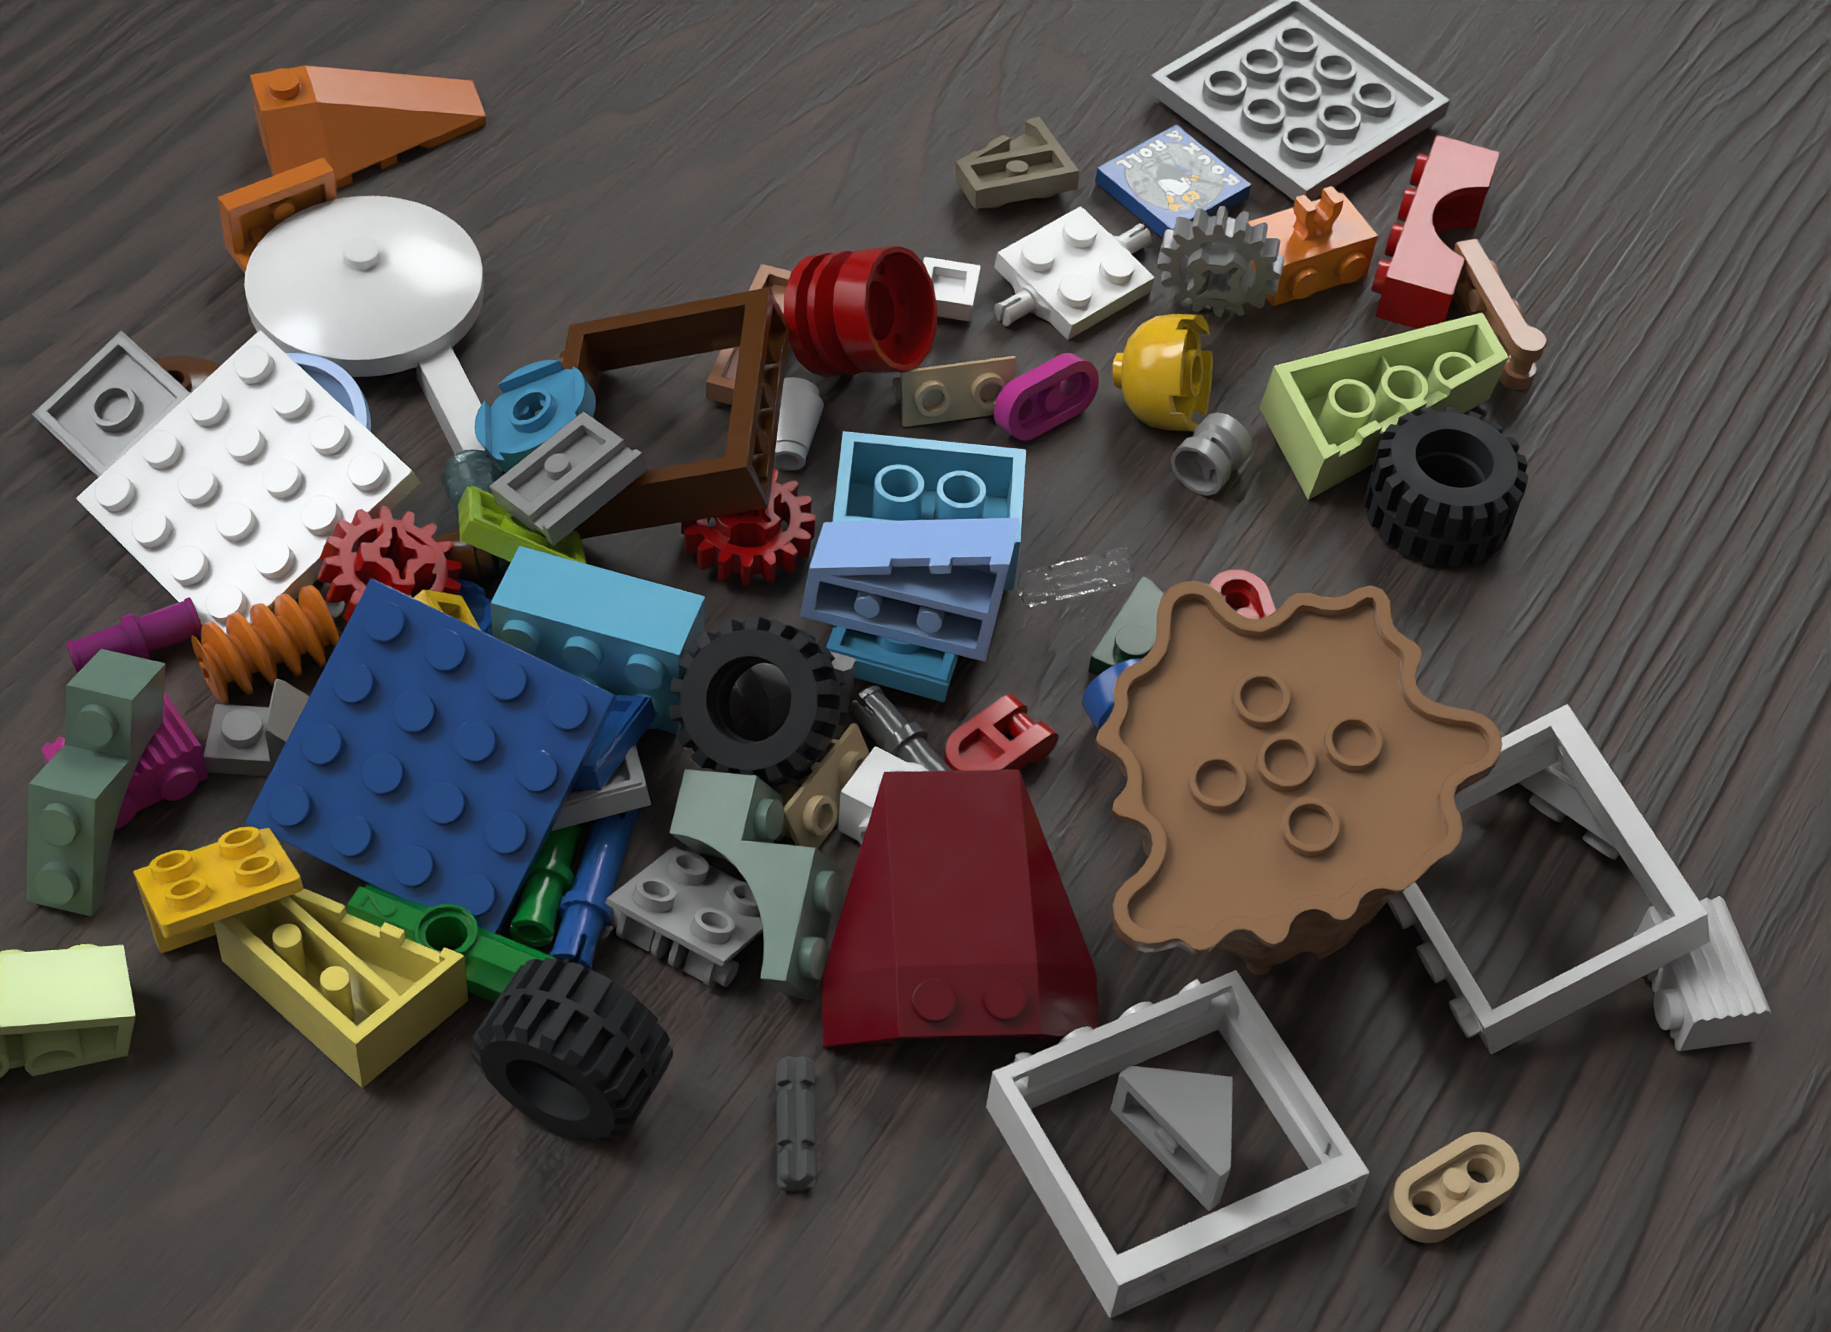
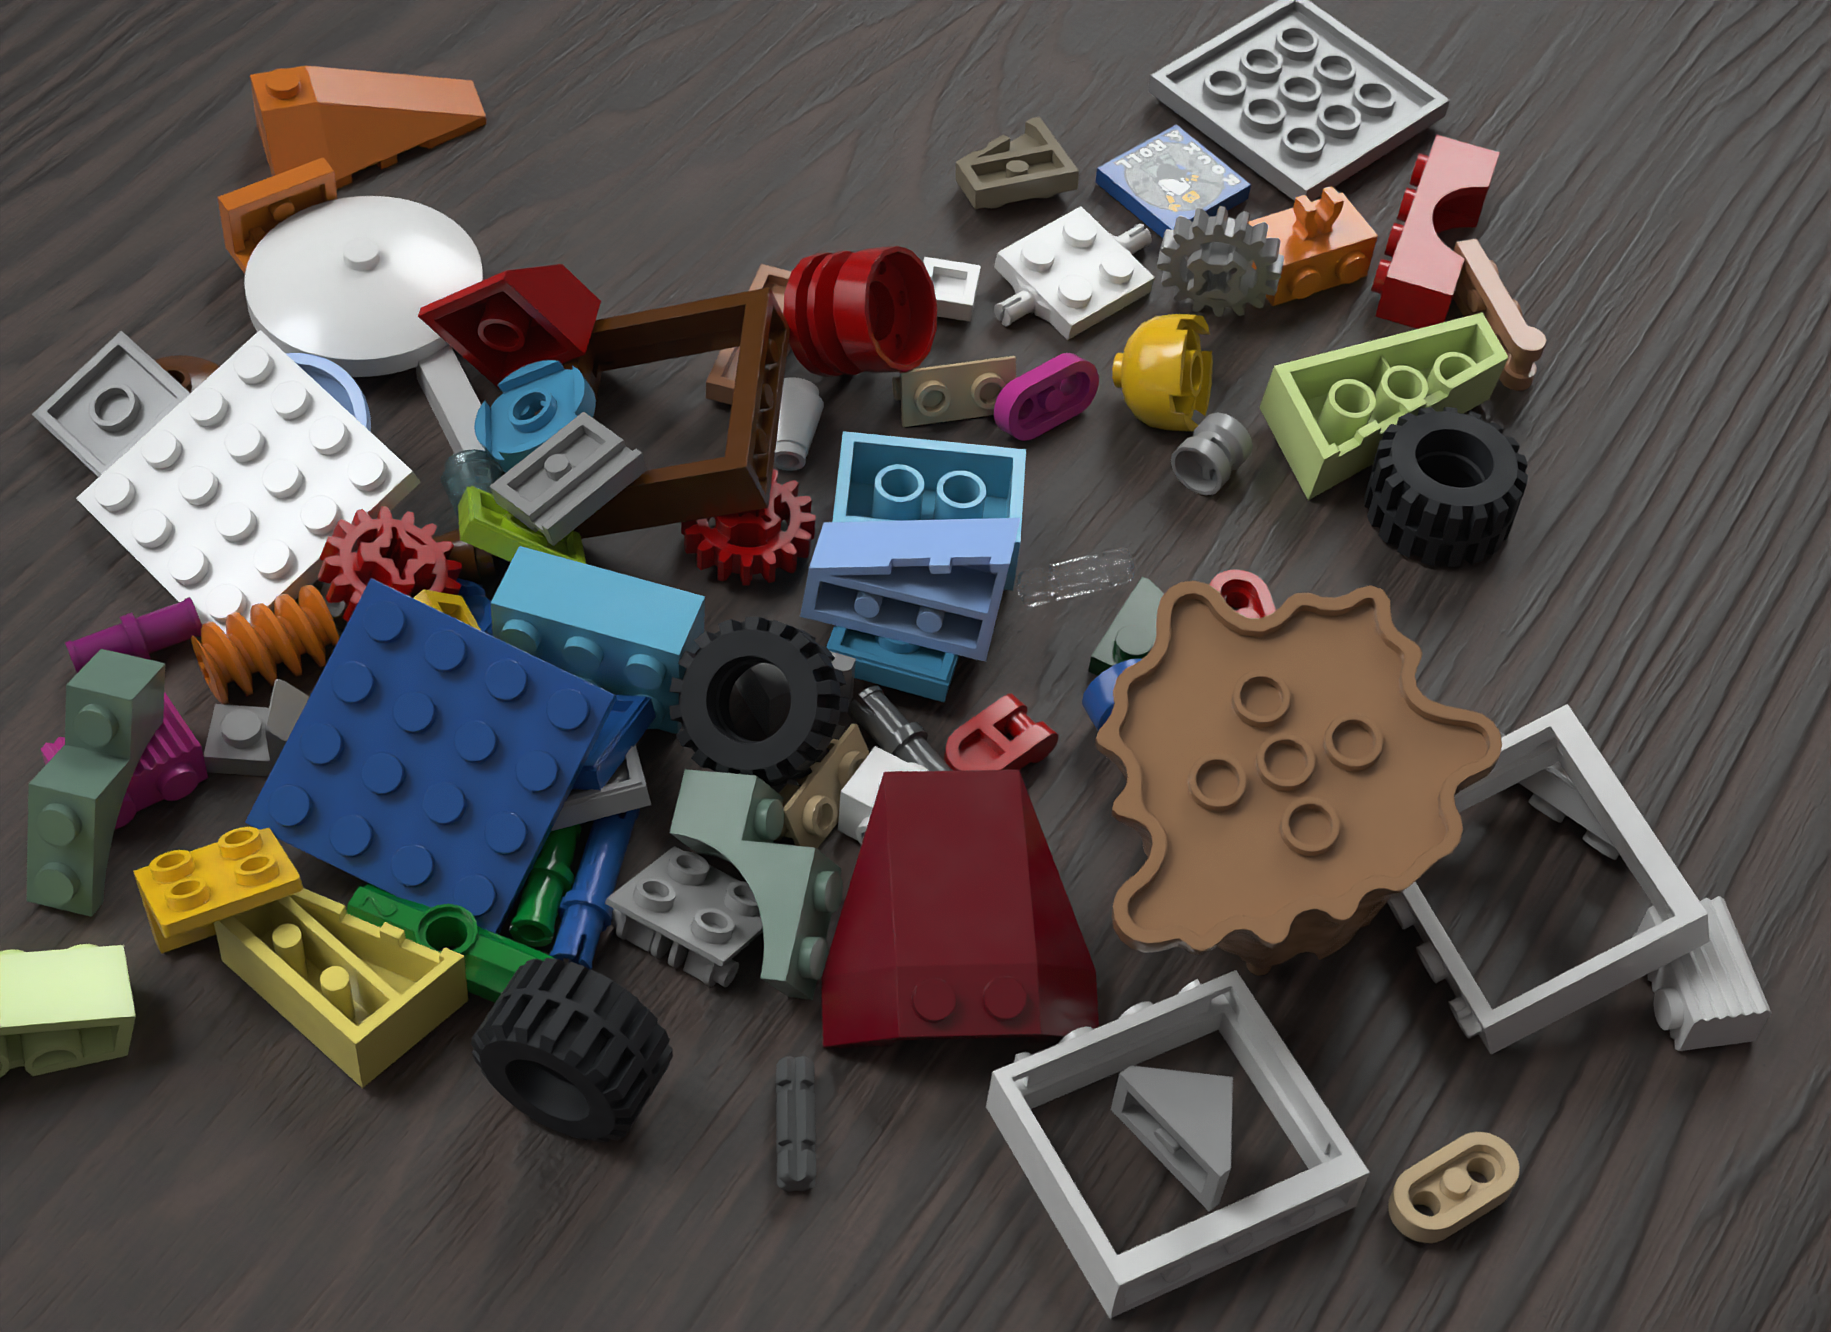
(516, 319): none -> red slope

